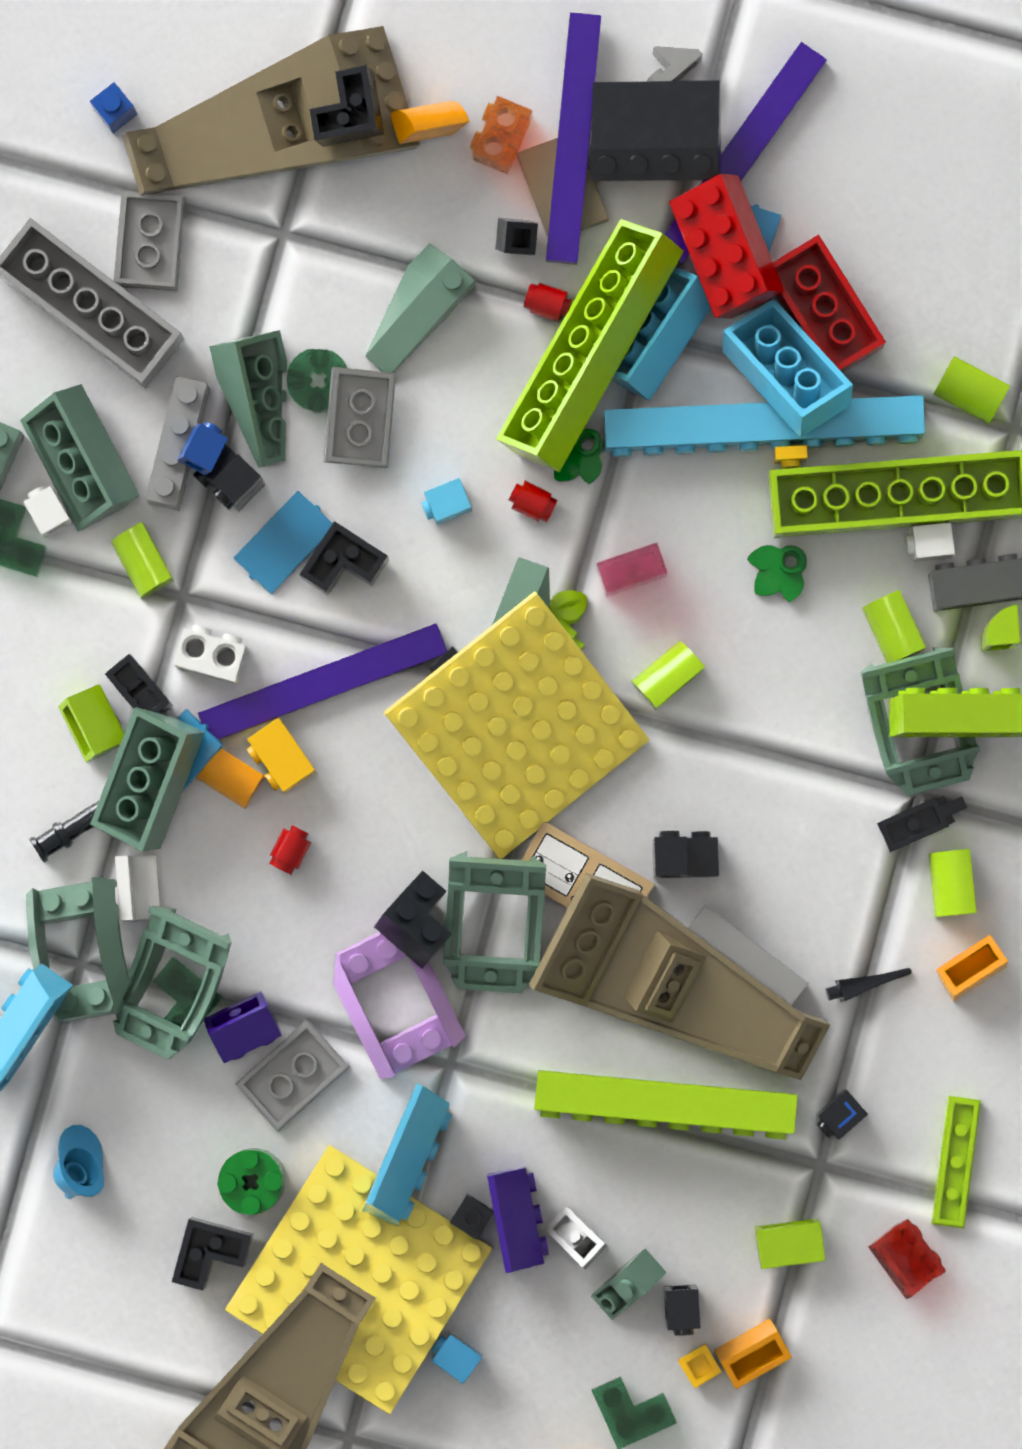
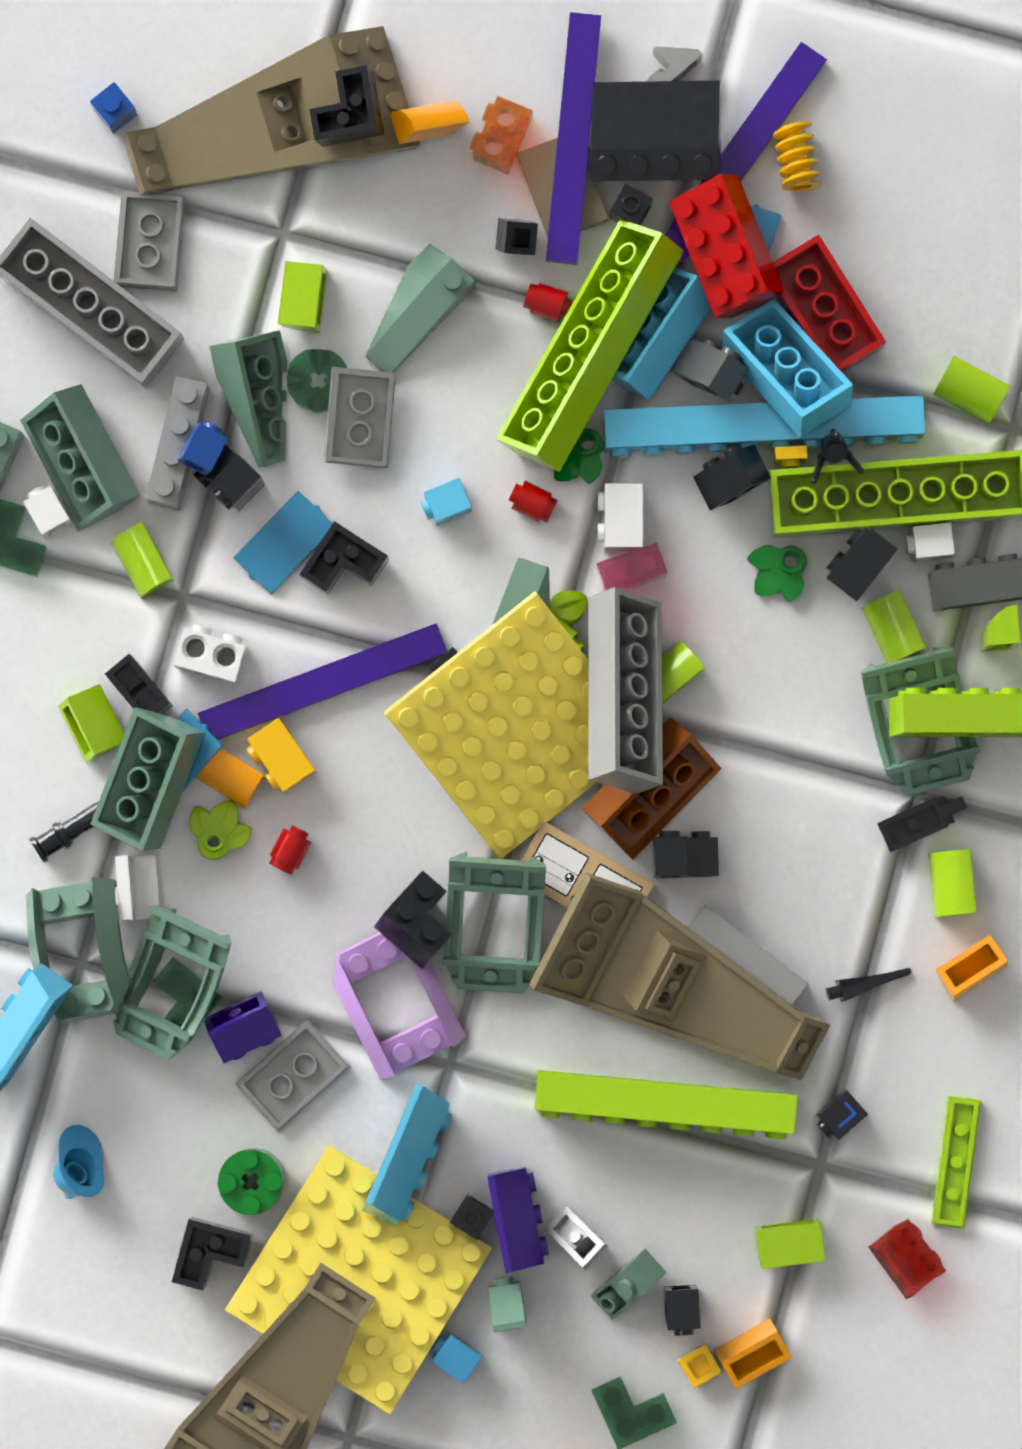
(219, 825): none -> lime plate
(302, 296): none -> lime brick
(506, 1304): none -> sand green slope
(622, 516): none -> white brick
(625, 691): none -> light grey brick
(631, 206): none -> black brick
(637, 818): none -> dark orange slope
(711, 369): none -> dark grey brick
(732, 476): none -> black brick
(795, 157): none -> yellow piece
(834, 450): none -> black plant
(861, 563): none -> black brick

